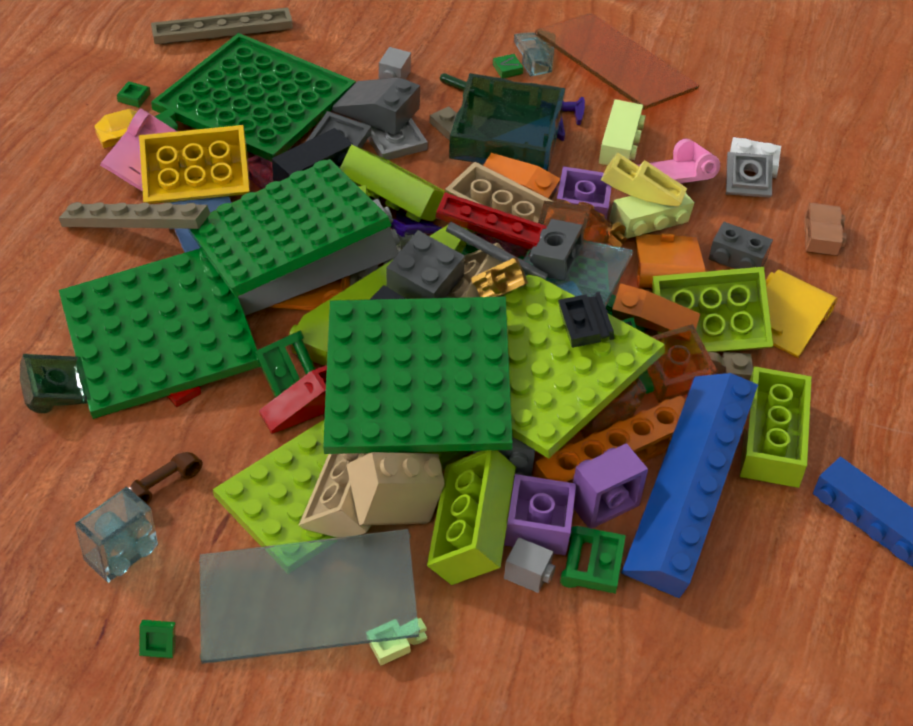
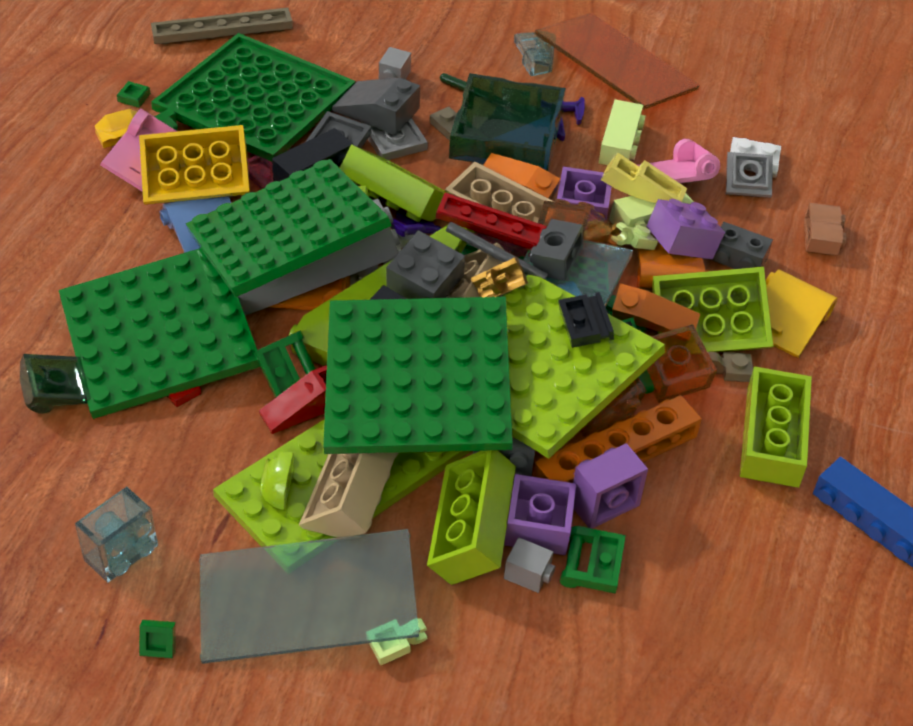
(135, 215): dark tan plate -> none
(185, 463): reddish brown bar -> none
(277, 479): none -> lime brick
(395, 487): tan slope -> none
(508, 66): green tile -> none
(637, 236): none -> yellowish green plate
(685, 229): none -> medium lavender brick
(690, 483): blue slope -> none

